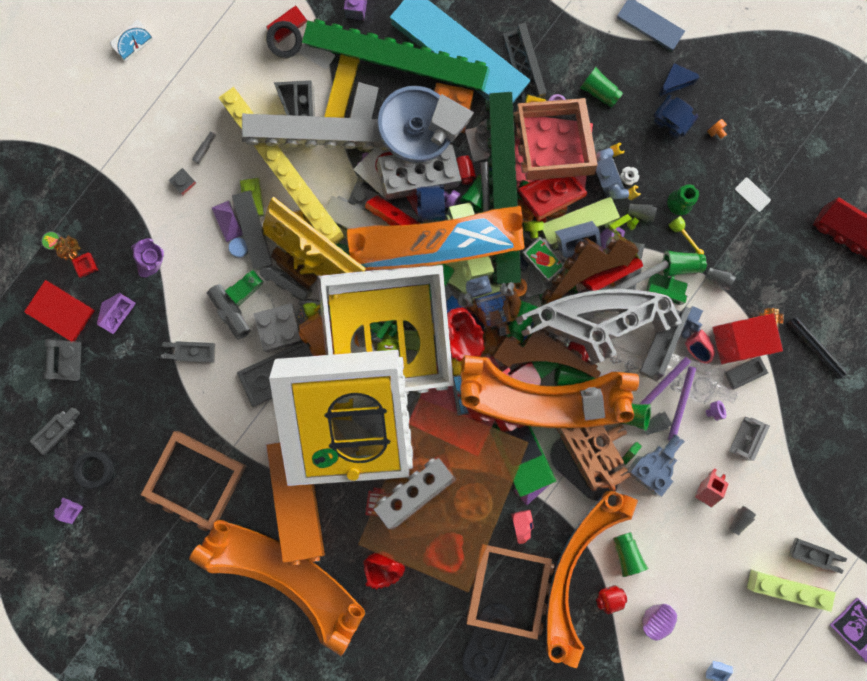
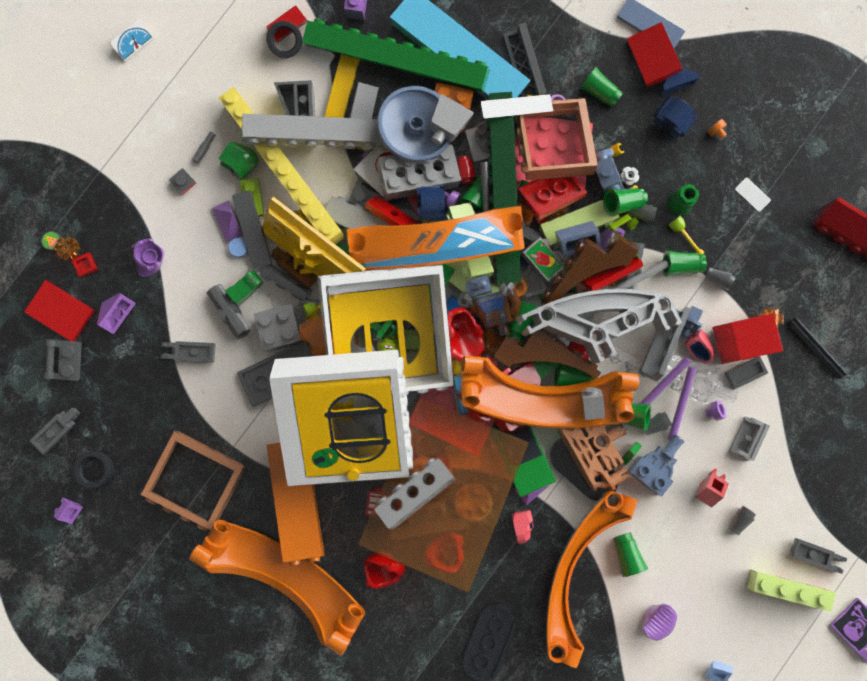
(239, 159): none -> green piece
(516, 106): none -> white sticker
(533, 227): lime tile -> none
(541, 607): nougat window -> none
(611, 599): red head -> none
(621, 201): none -> green plant
(654, 54): none -> red tile
(668, 286): green panel -> none

